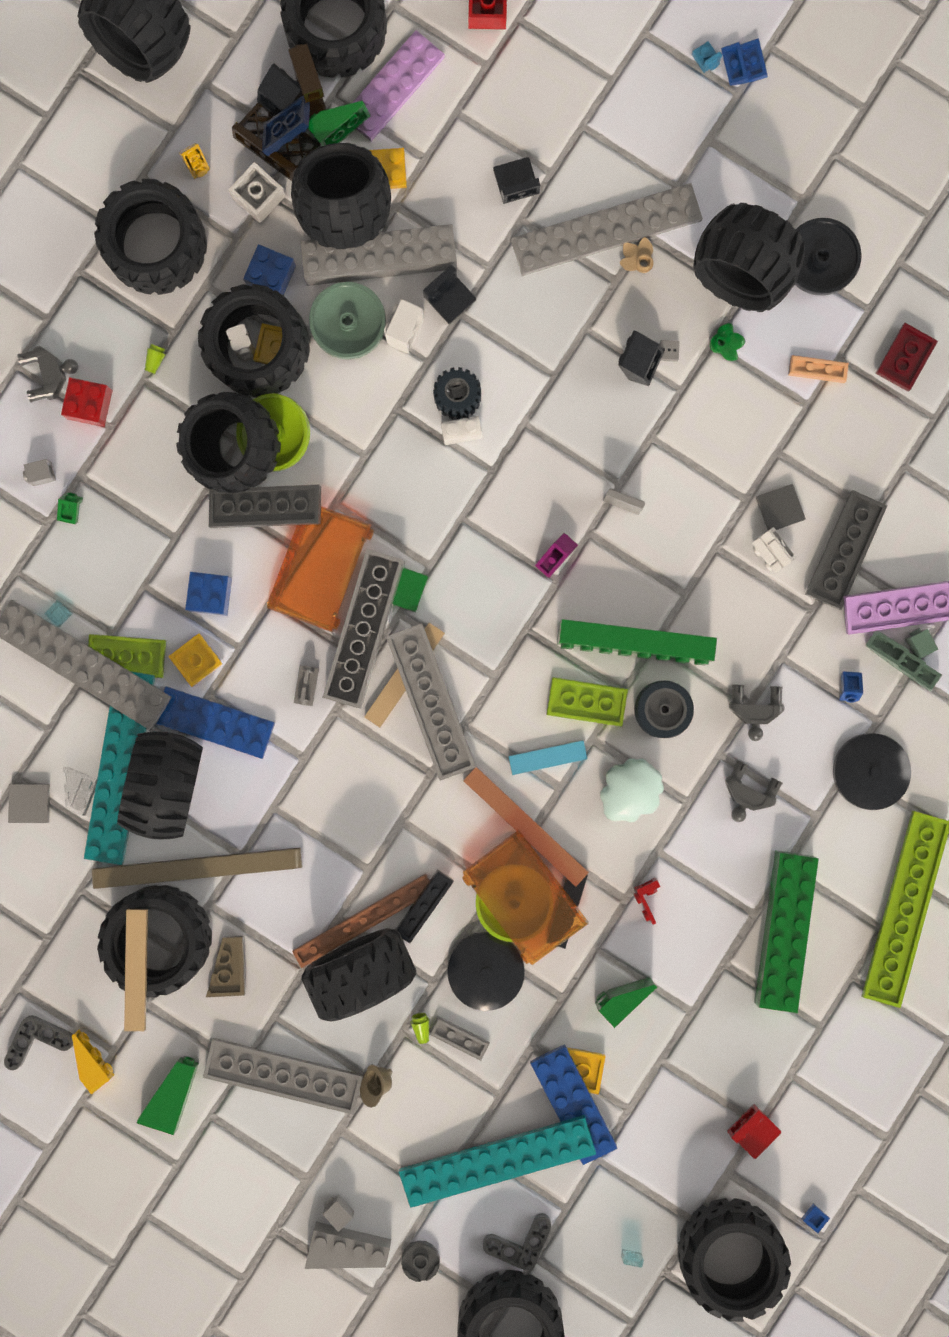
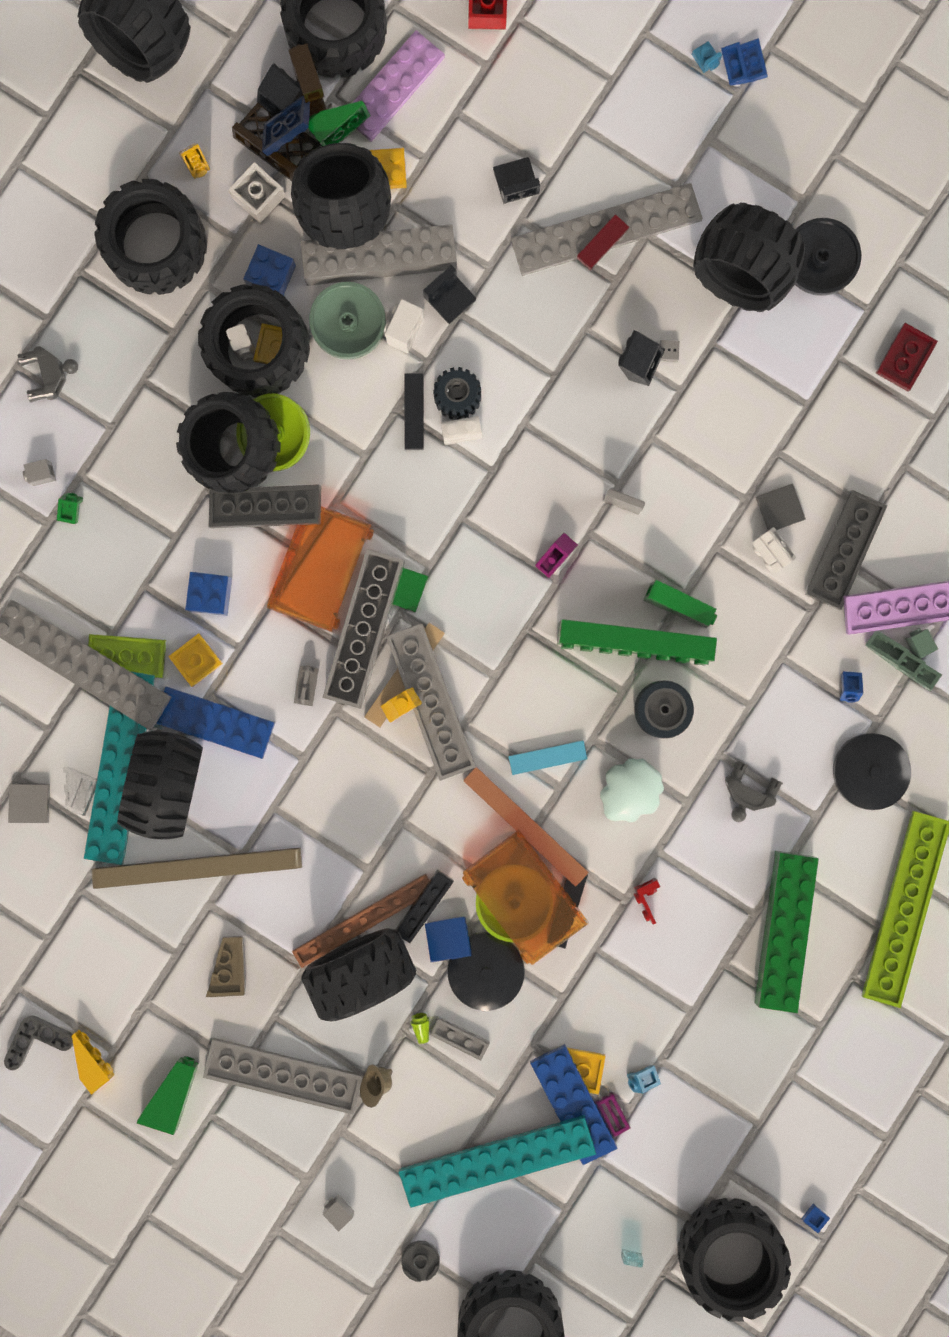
(58, 613): clear light blue tile -> none
(86, 402): red brick -> none
(136, 969): tan tile -> none
(154, 358): lime cone -> none
(186, 913): black tyre -> none
(346, 1249): light grey wedge -> none
(401, 704): none -> yellow slope
(414, 411): none -> black tile
(448, 939): none -> blue slope
(520, 1251): dark grey beam -> none
(587, 702): lime tile -> none
(602, 242): none -> dark red tile
(605, 1099): none -> magenta tile
(622, 1000): green slope -> none
(636, 254): tan plate -> none
(643, 1080): none -> dark azure bracket
(680, 604): none -> green slope
(729, 340): green plate -> none
(754, 1131): red bracket -> none
(756, 713): dark grey connector -> none
(818, 369): light nougat tile -> none

